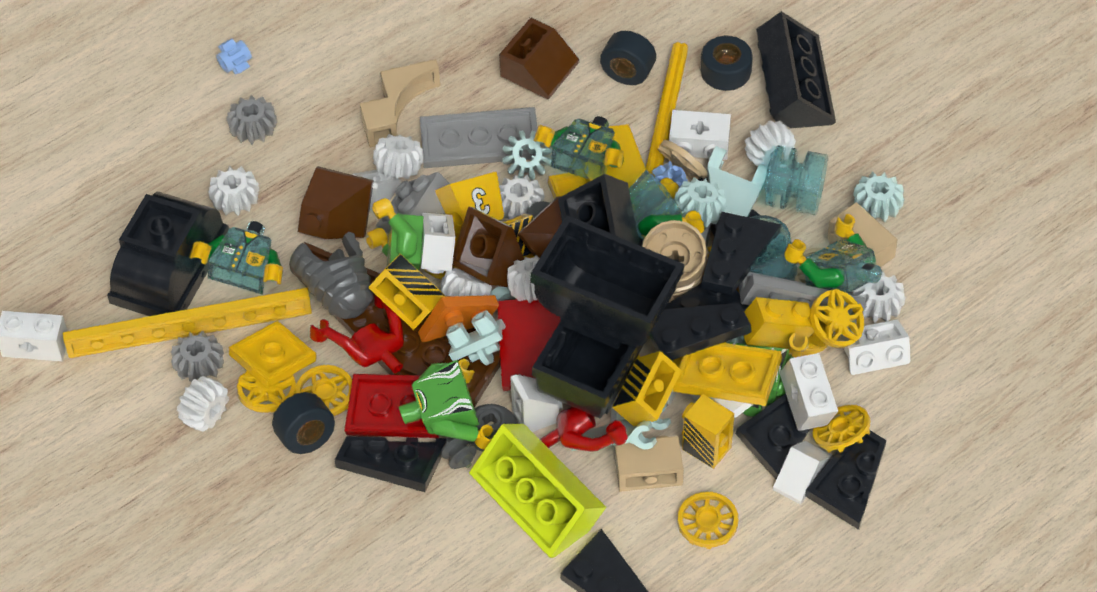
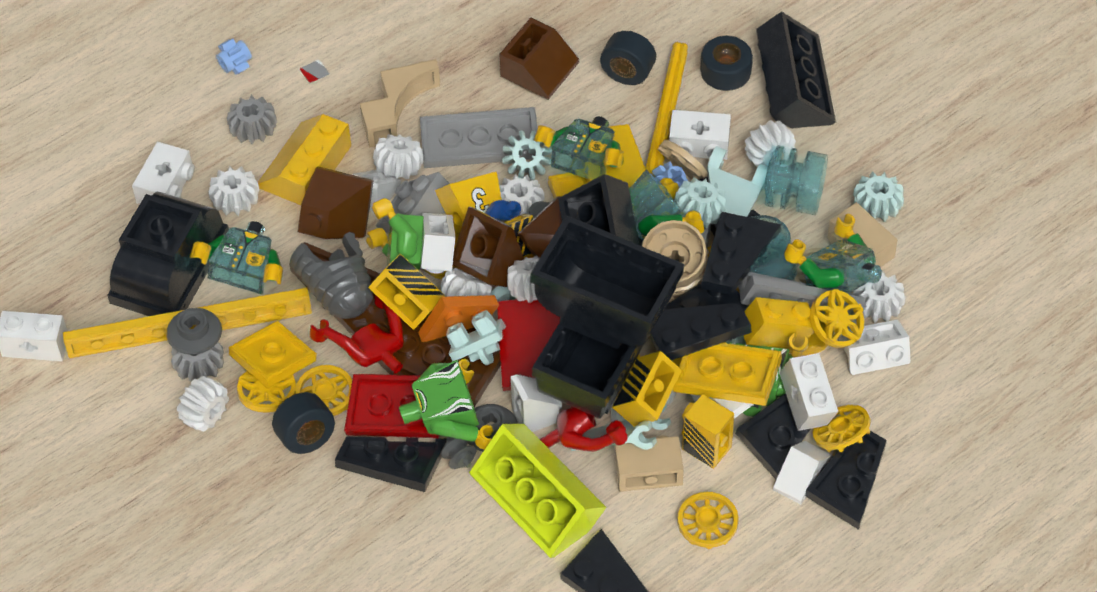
(164, 171): none -> white brick
(194, 340): none -> dark grey piece
(314, 71): none -> light grey sticker
(314, 143): none -> yellow slope
(504, 210): none -> blue arm

